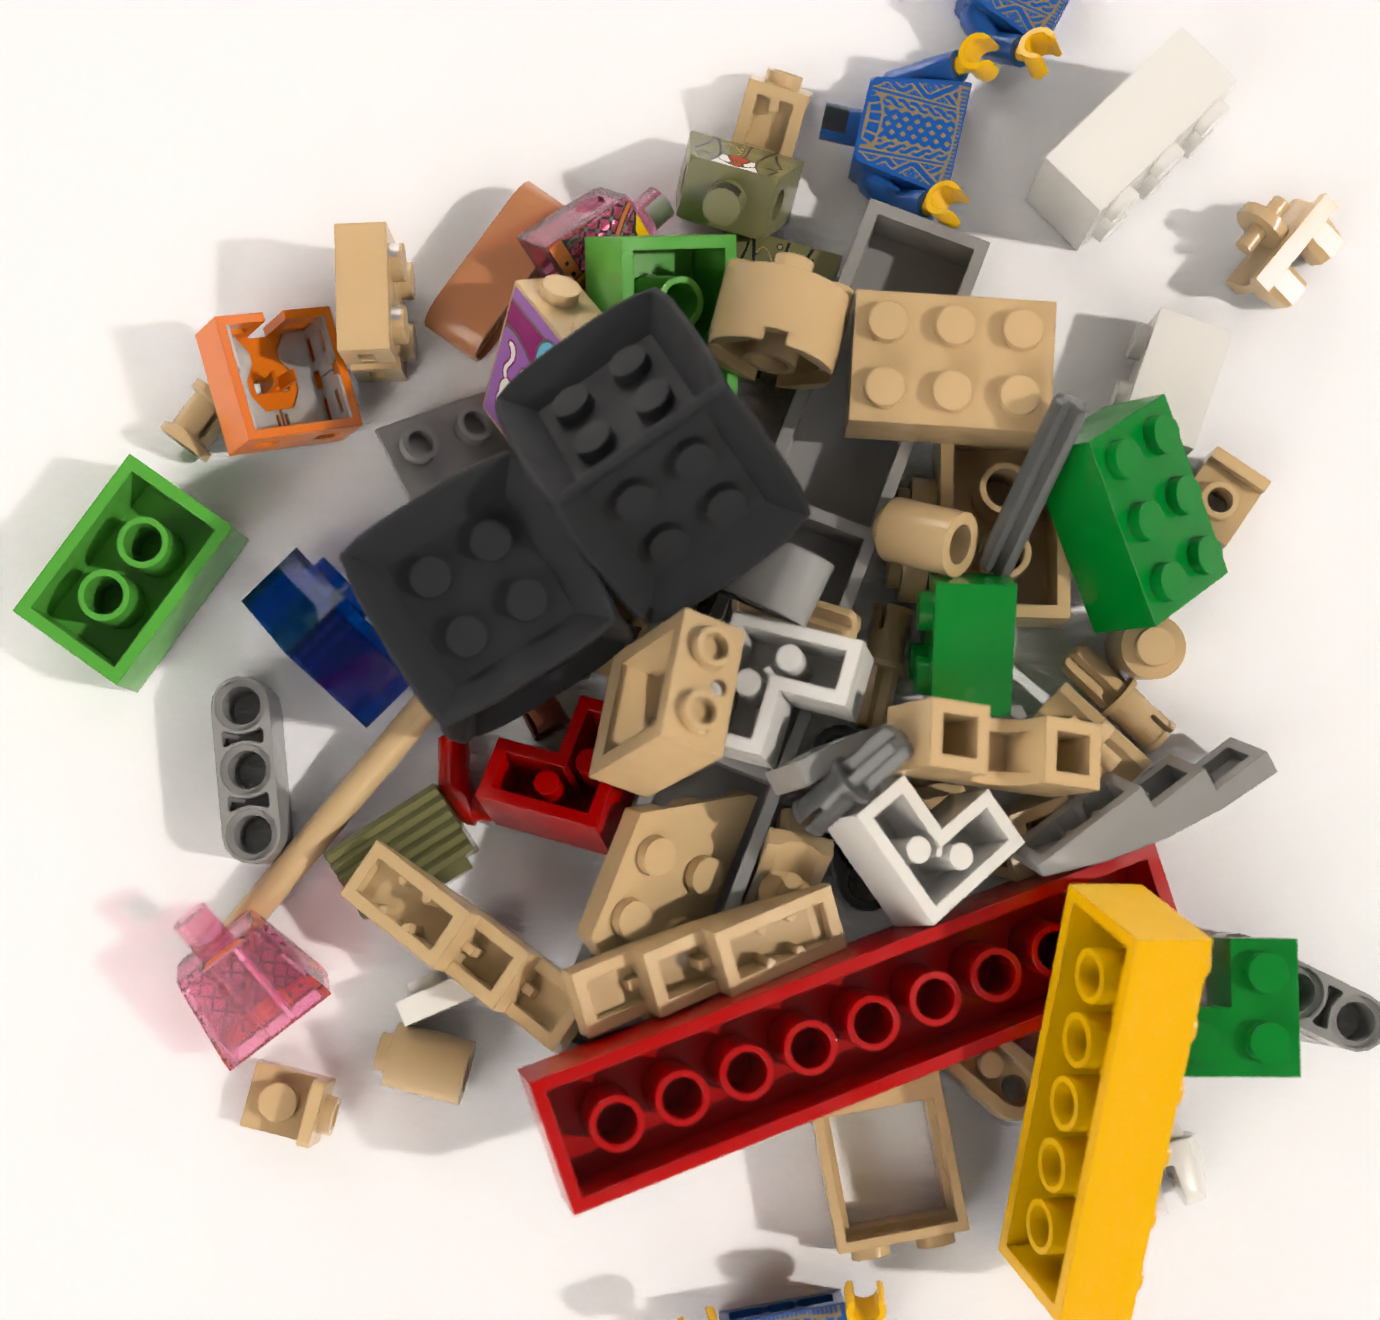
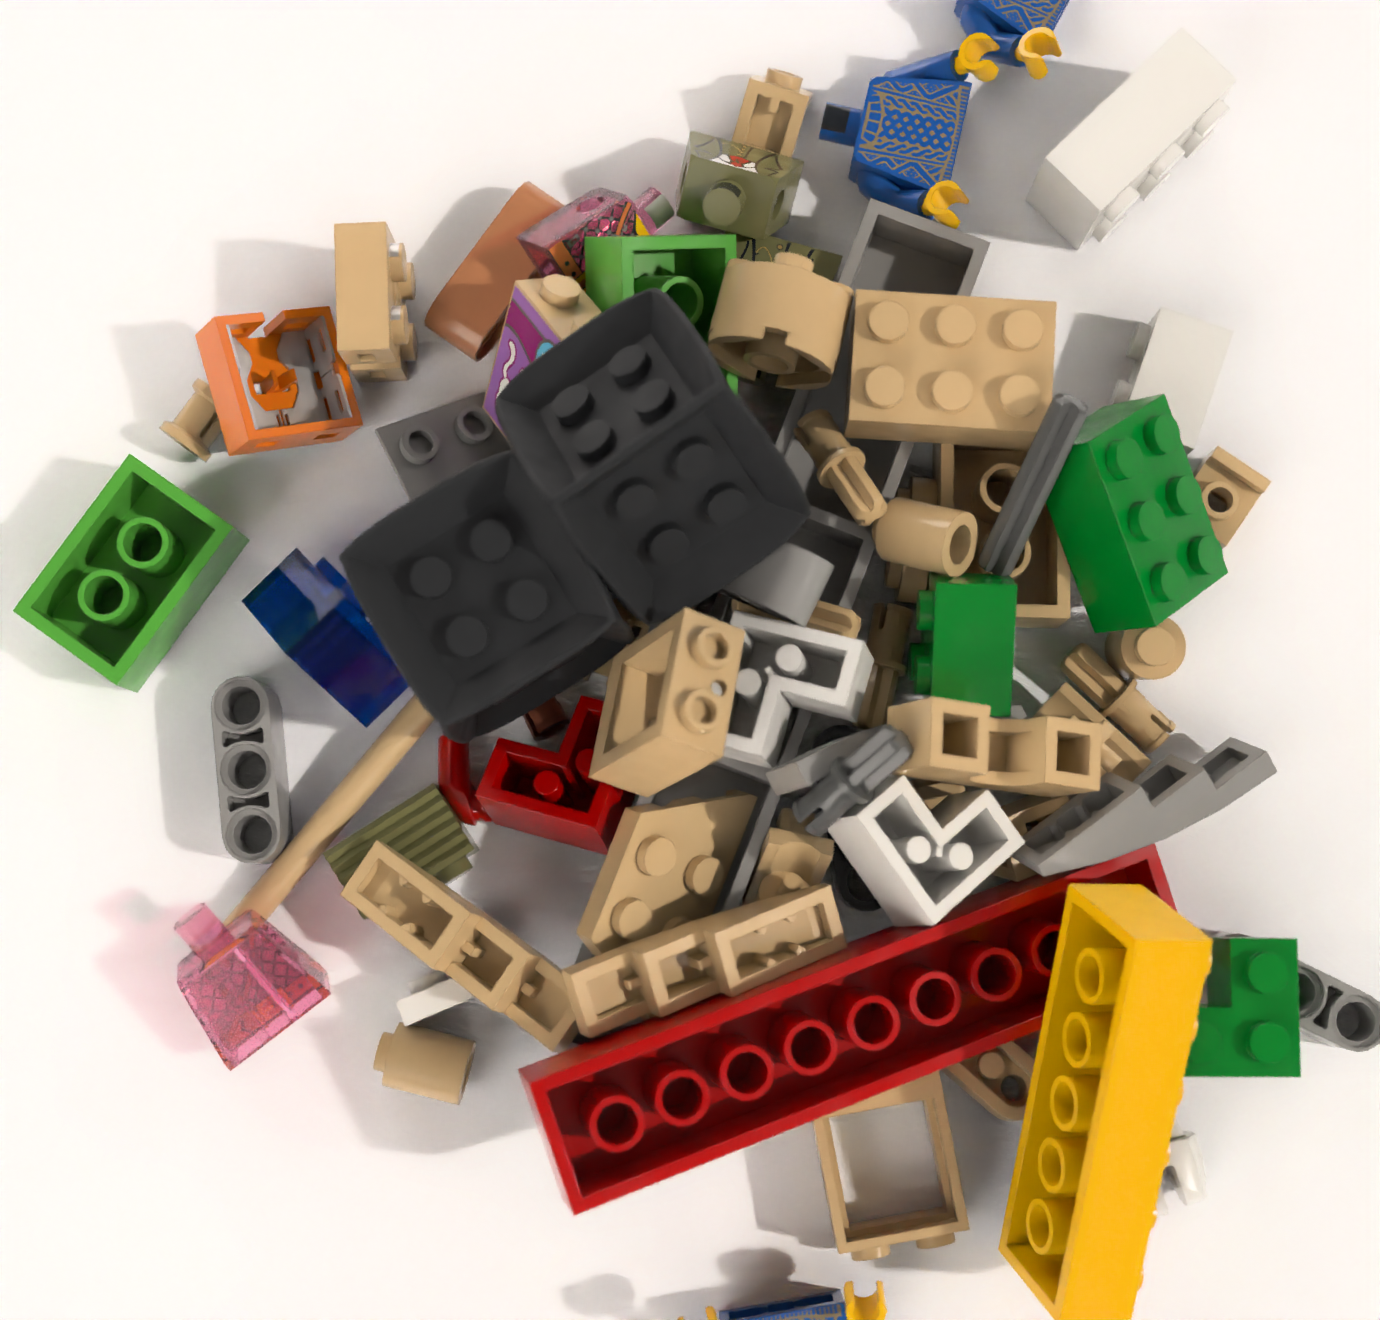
(291, 1103): tan bracket -> none
(840, 466): none -> tan axle
(1274, 240): tan hips -> none

